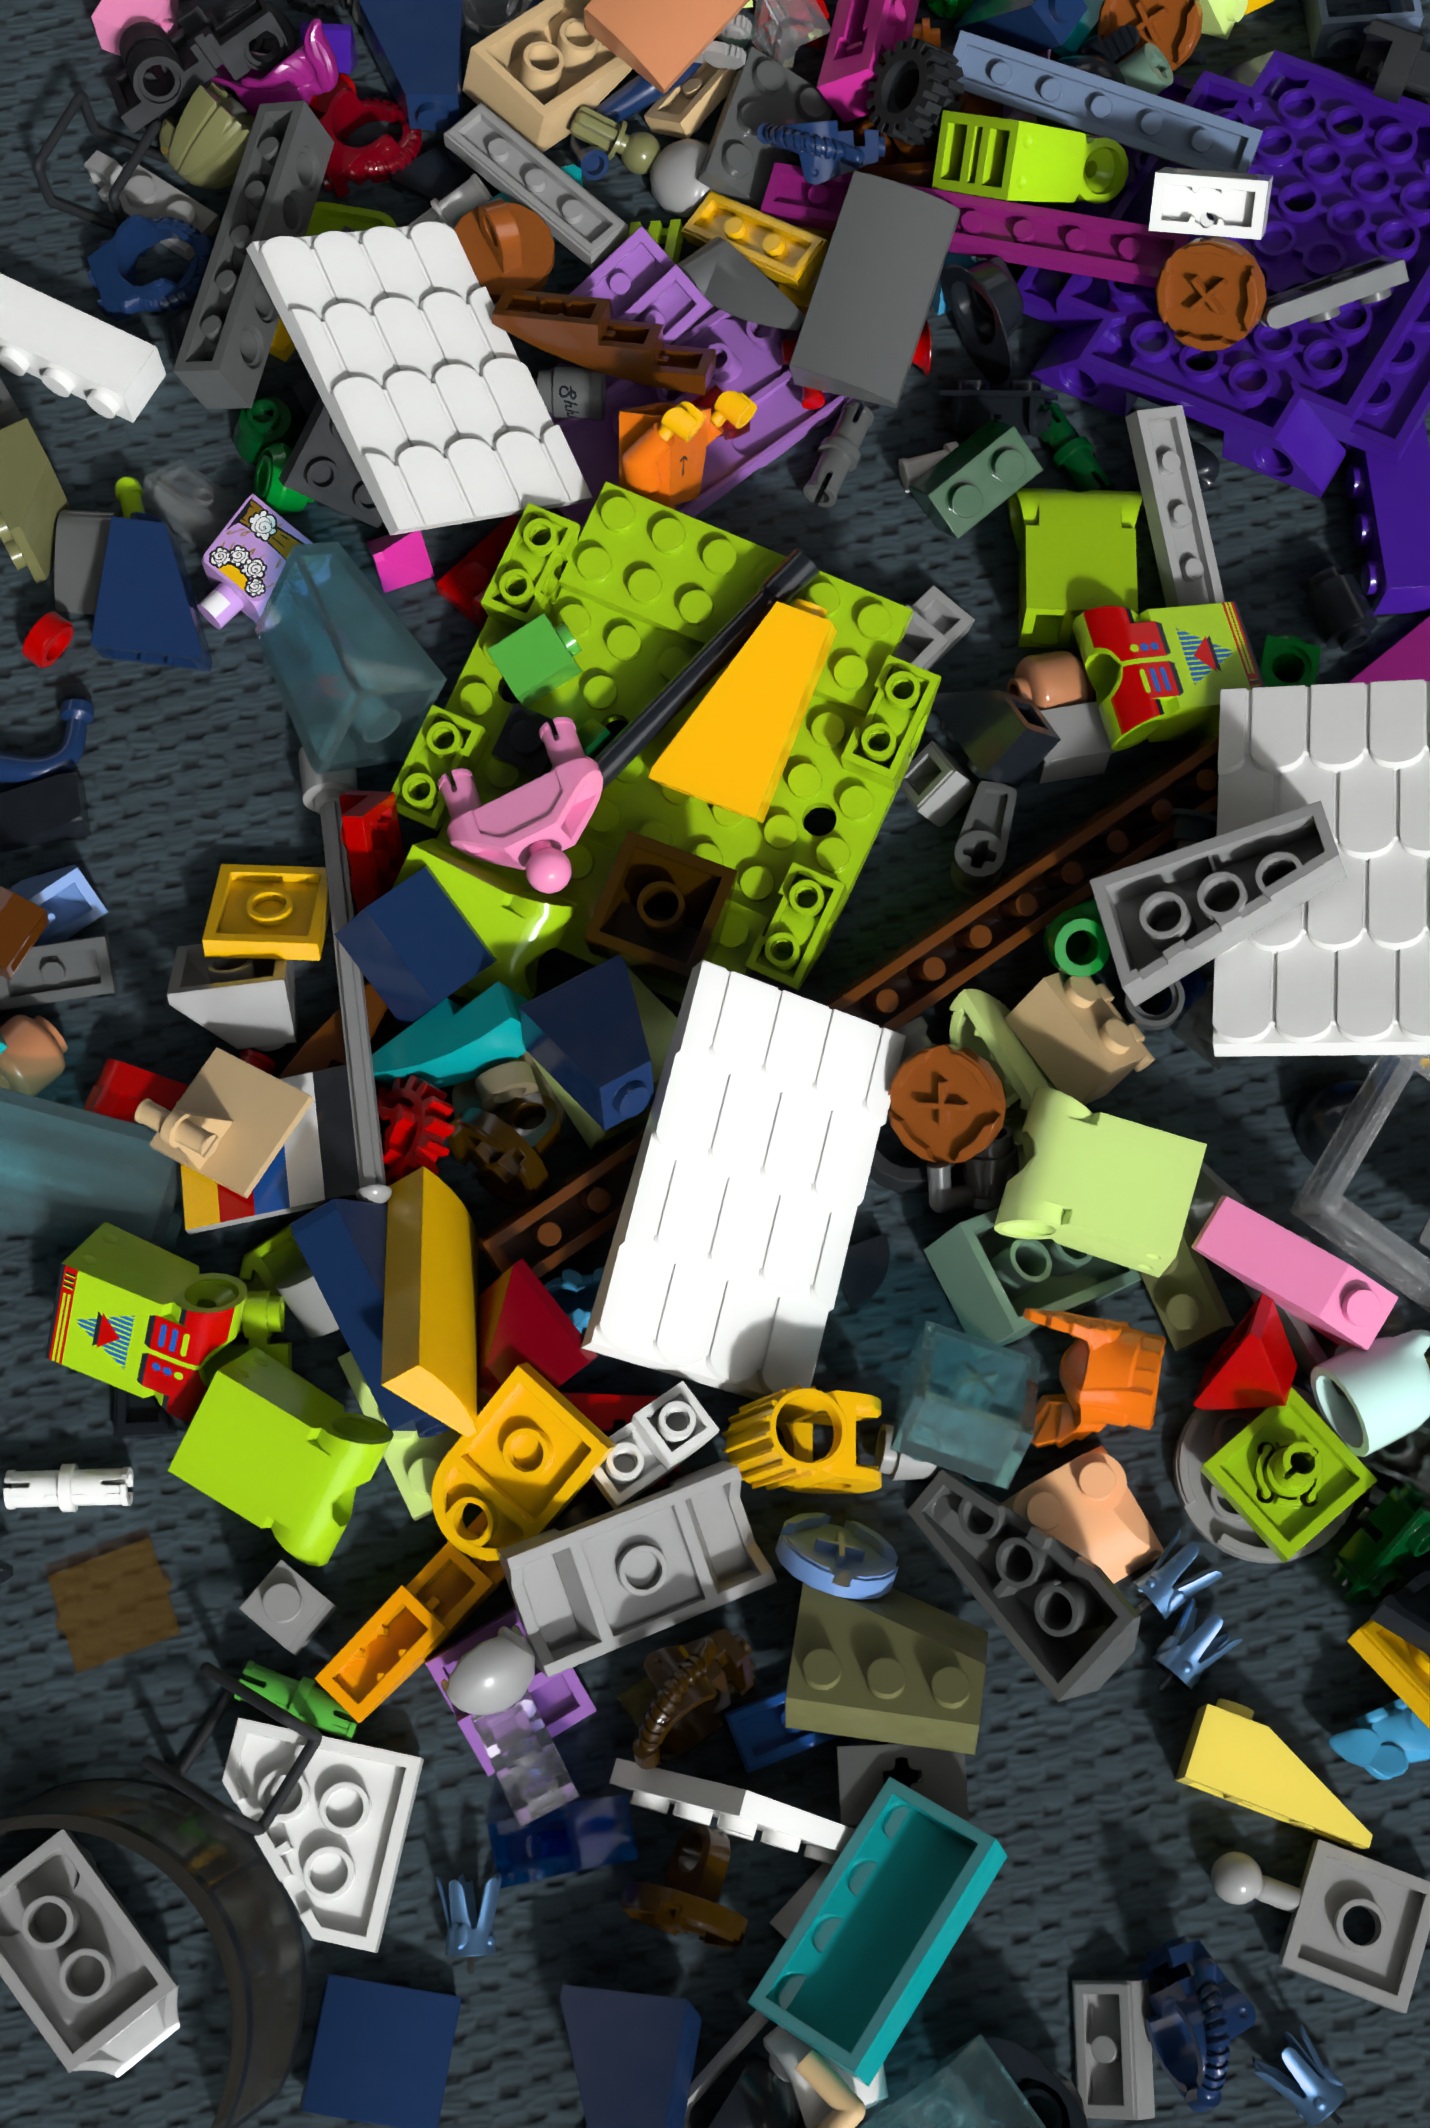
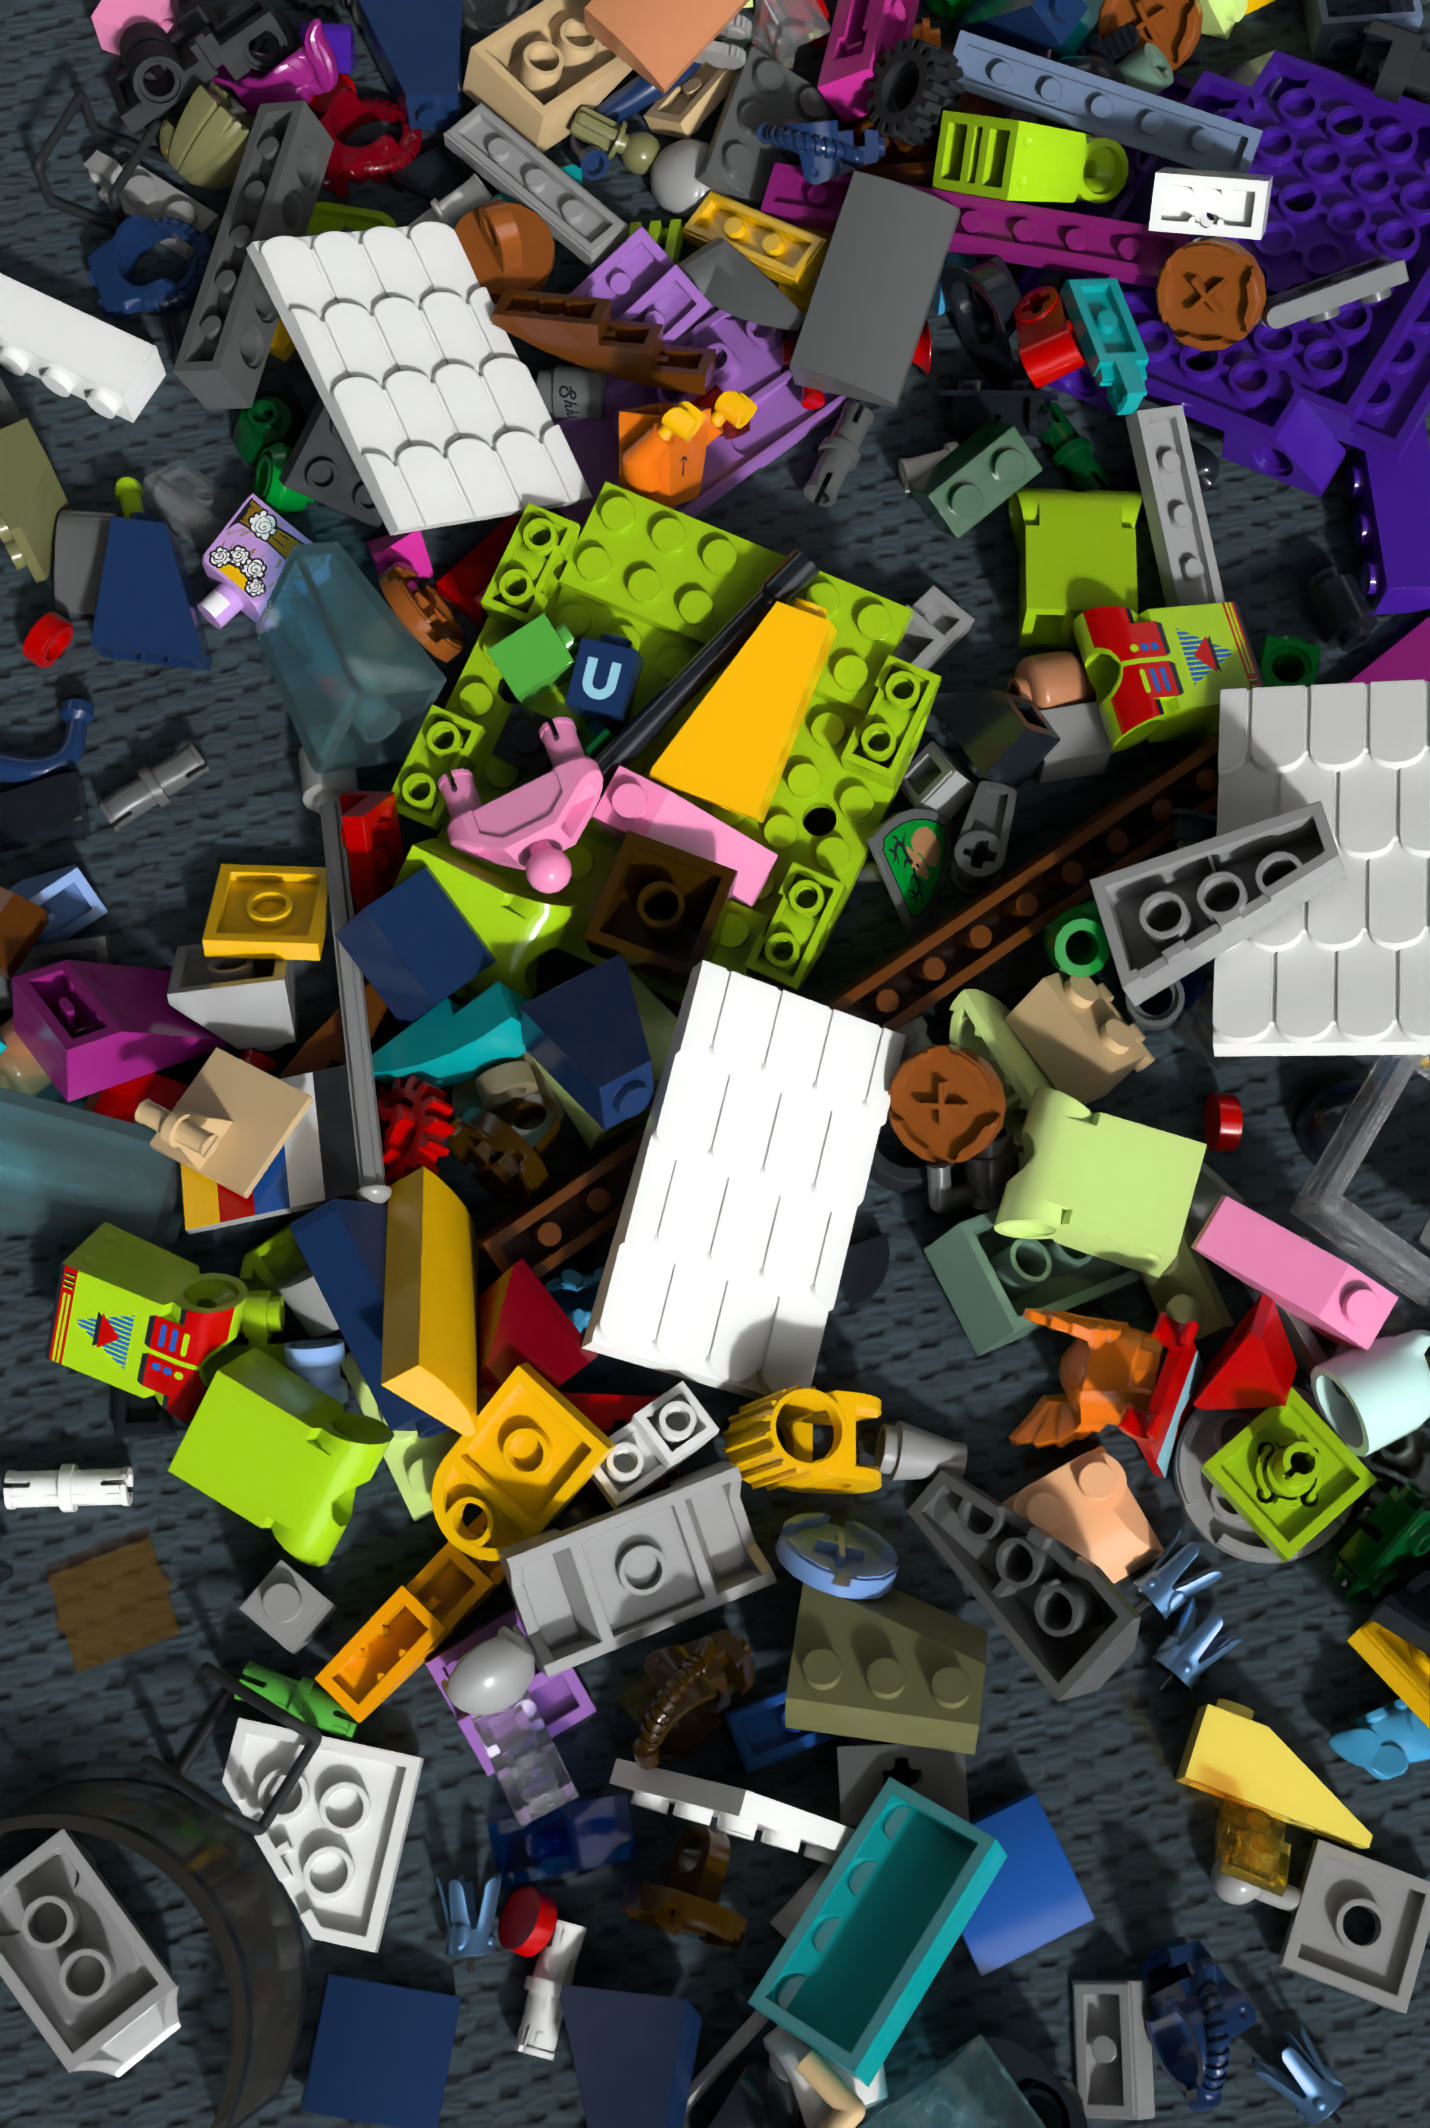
(102, 1024): none -> magenta slope
(153, 786): none -> dark grey pin
(319, 1364): none -> light blue wheel
(422, 612): none -> dark orange tile
(527, 1921): none -> red tile
(543, 2005): none -> white pin
(605, 679): none -> dark blue brick
(662, 815): none -> bright pink slope
(913, 862): none -> shield
(966, 1405): clear light blue brick -> none
(1032, 1893): none -> blue slope
(1046, 337): none -> red piece
(1108, 339): none -> teal hinge
(1172, 1397): none -> red flag
(1222, 1121): none -> red tile
(1252, 1847): none -> clear yellow slope

